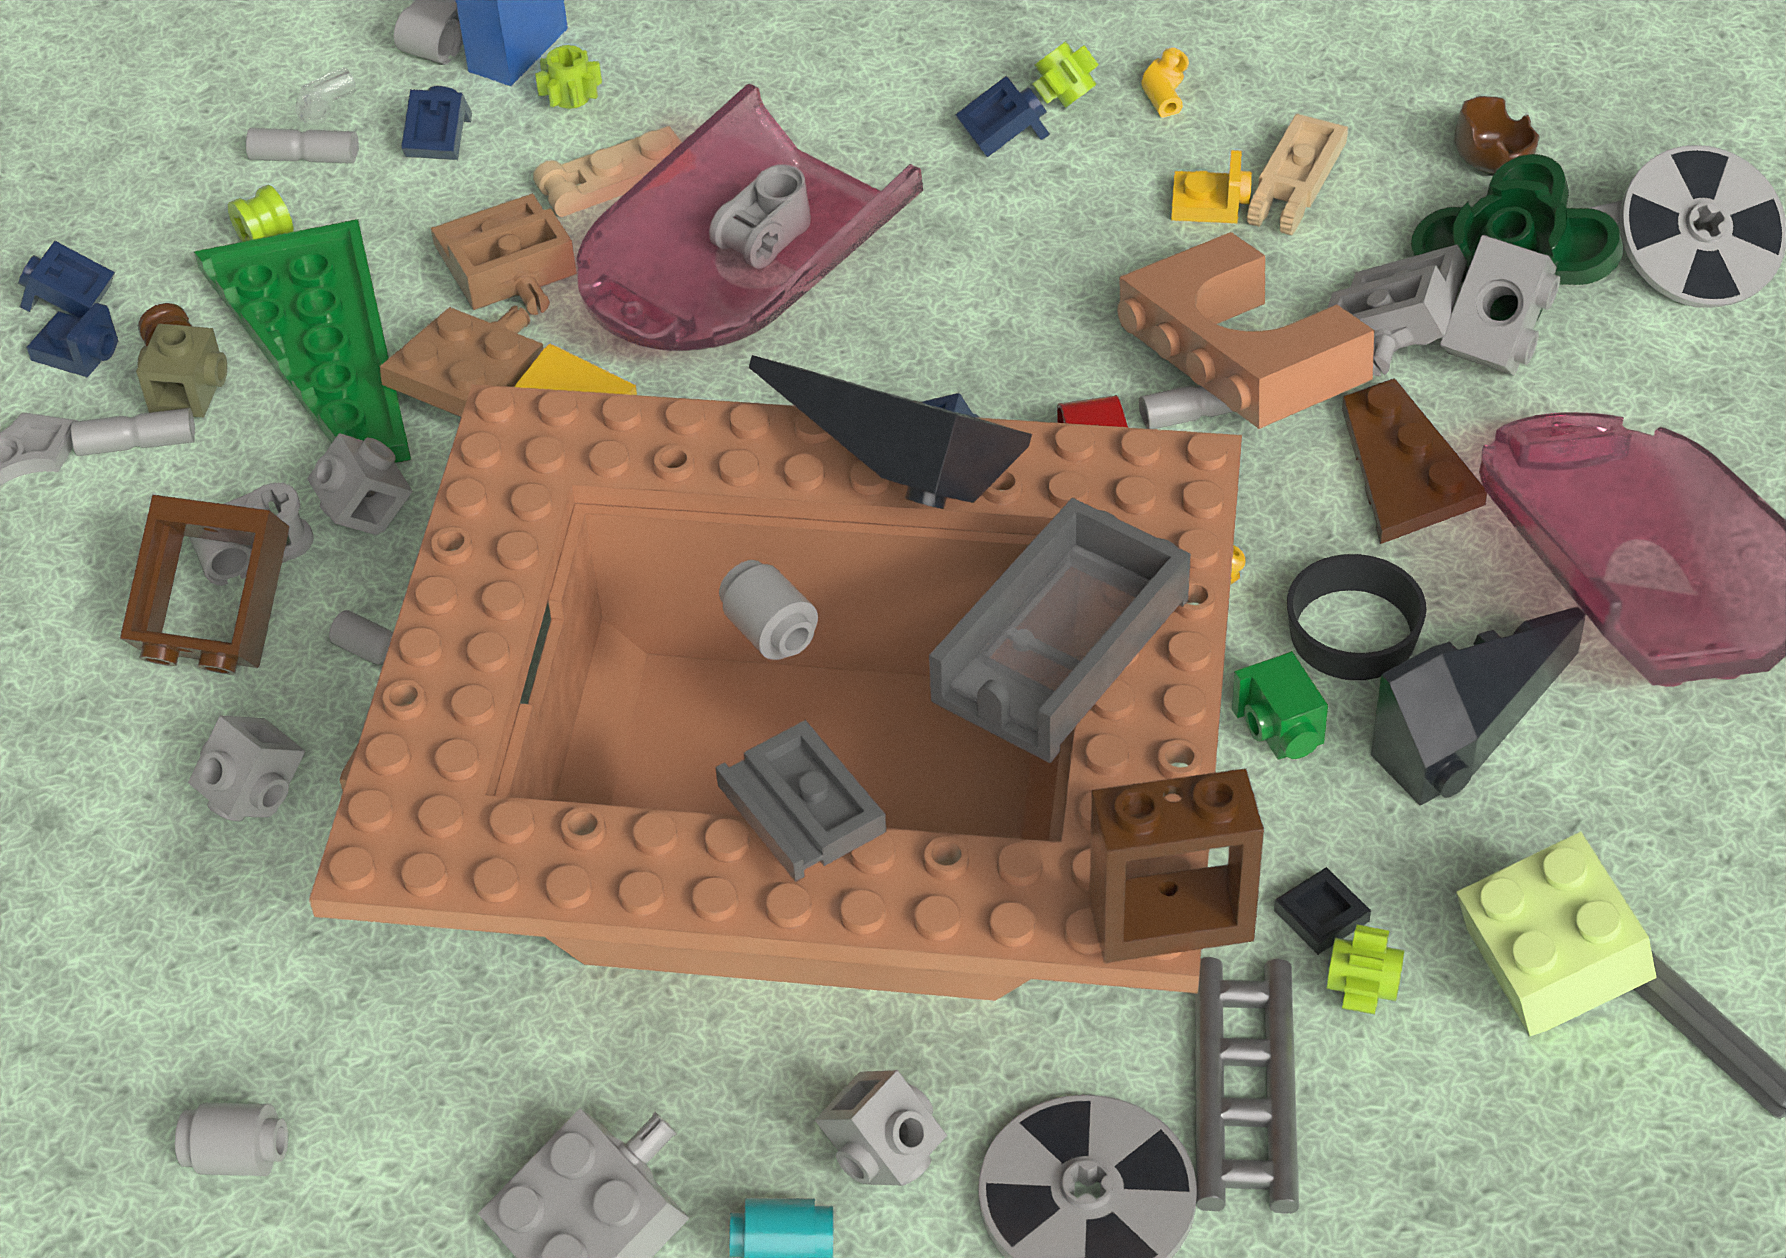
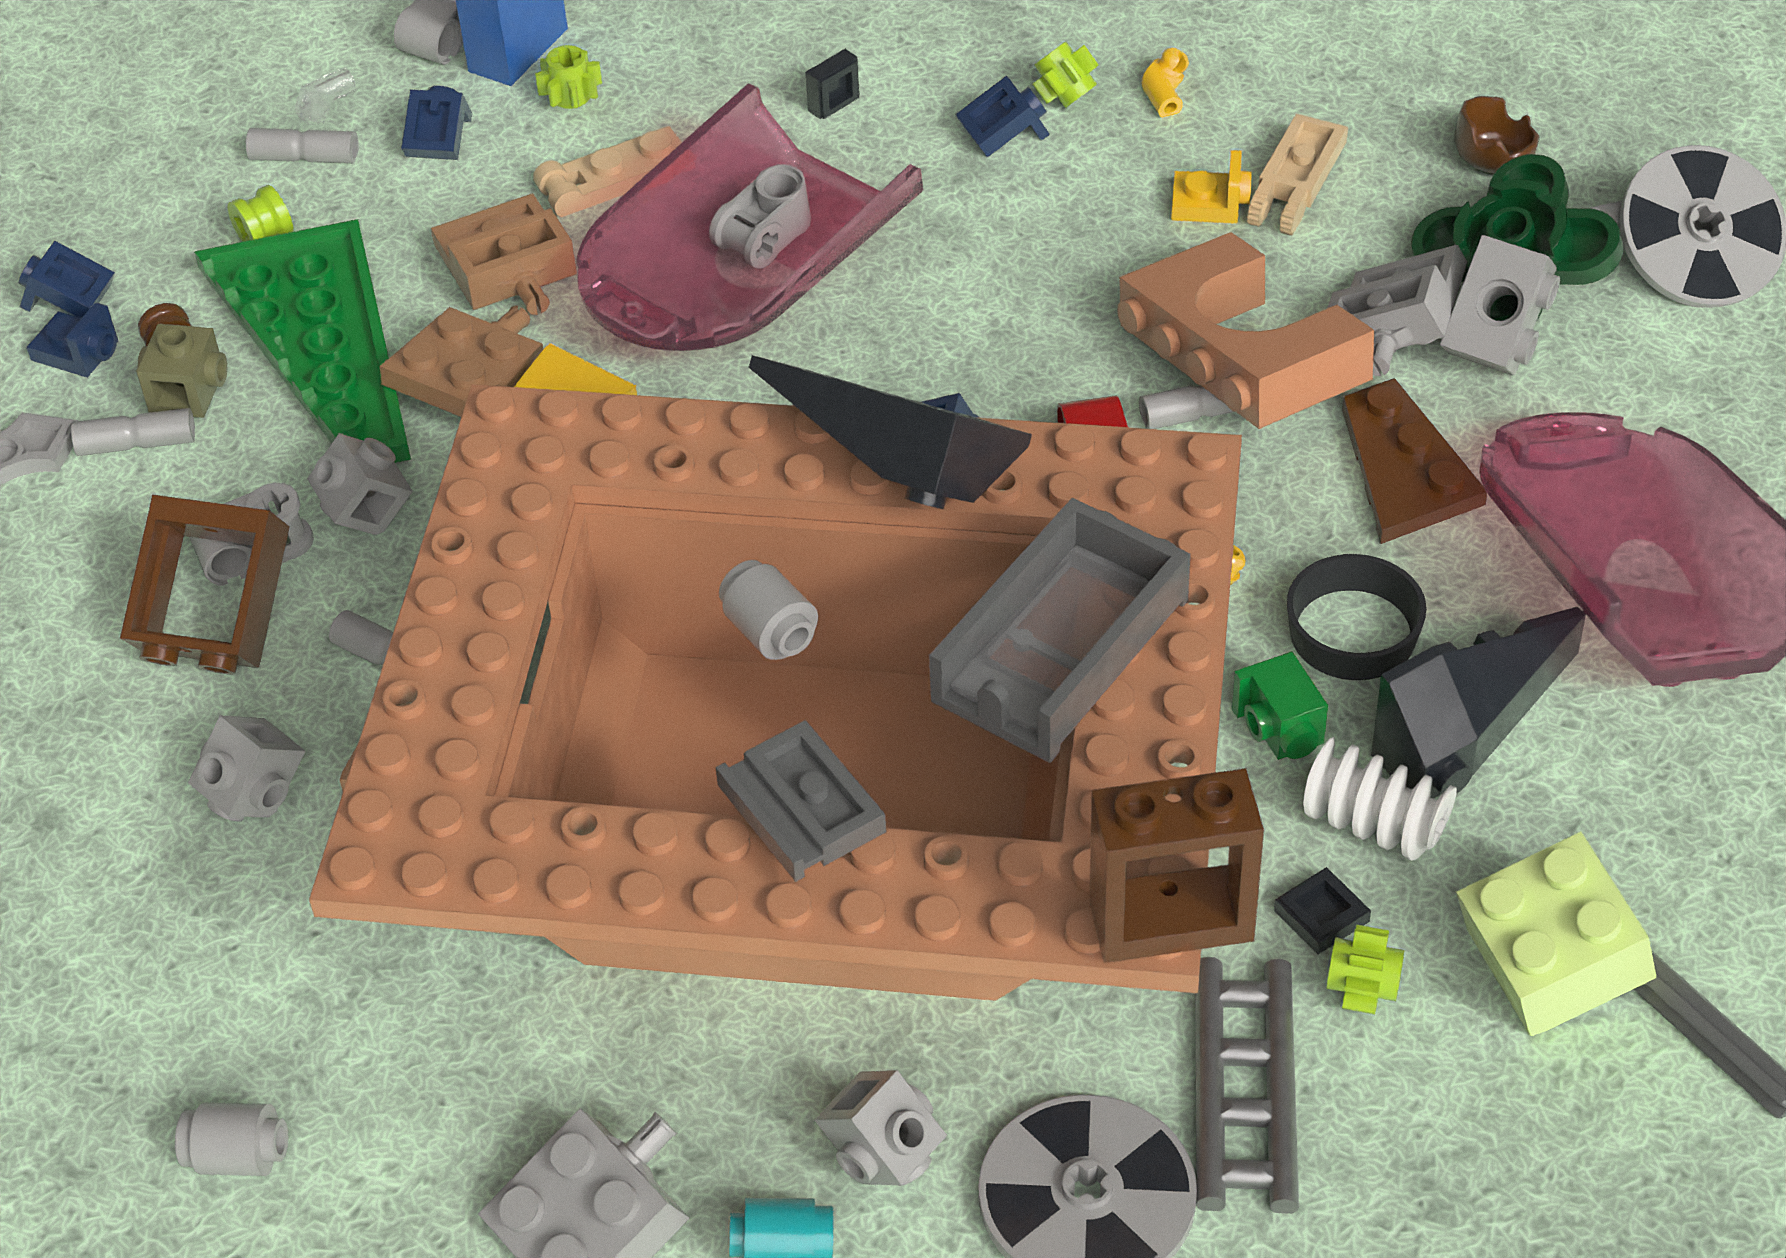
(832, 84): none -> black tile
(1376, 802): none -> white piece

